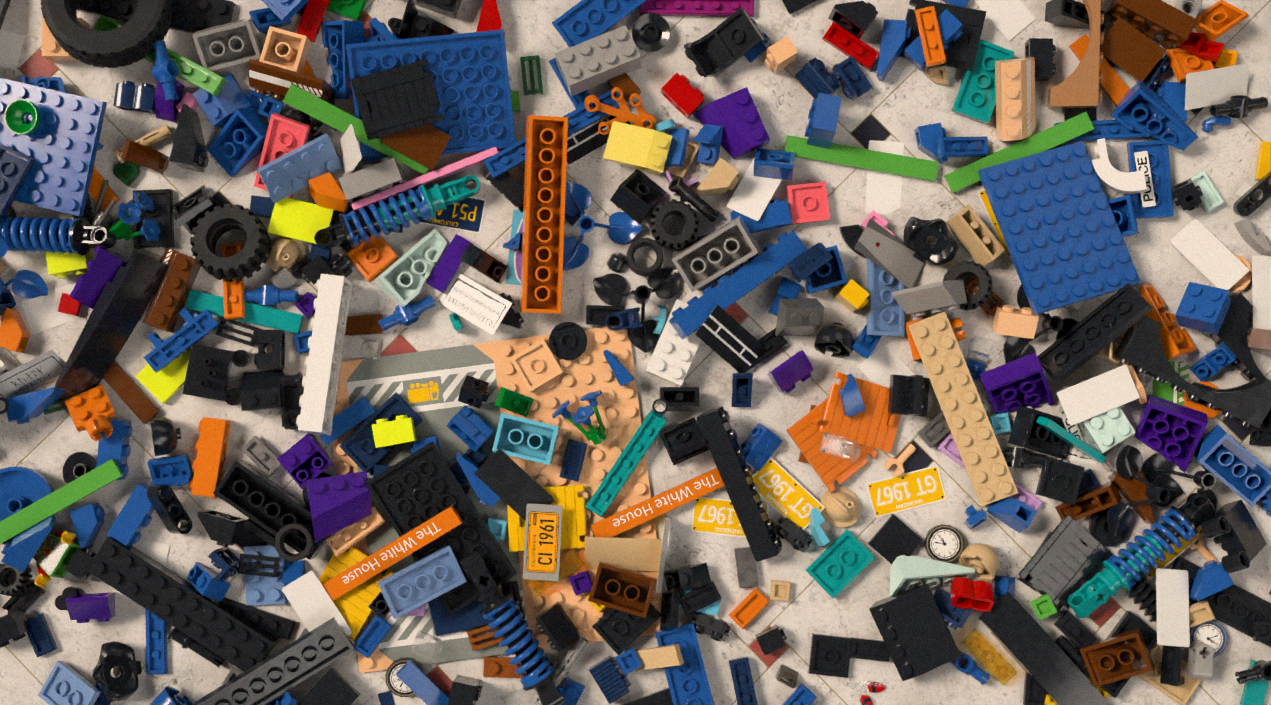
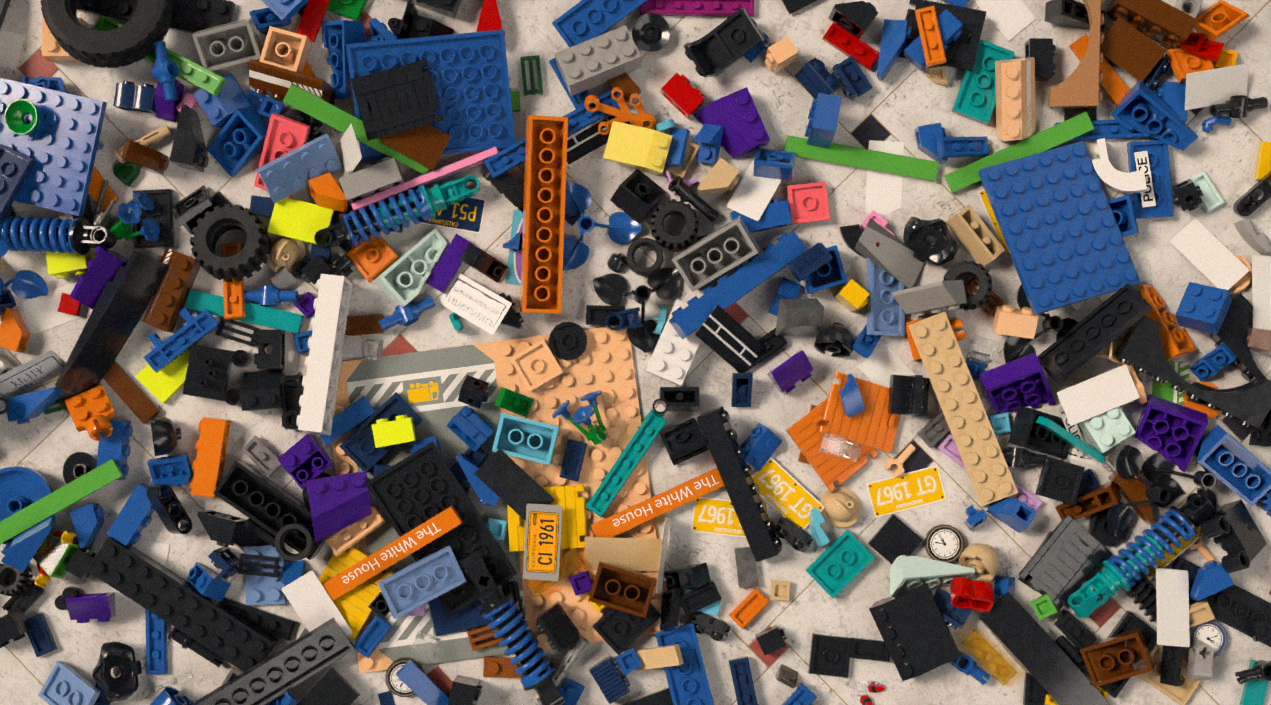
(620, 372): blue slope -> none

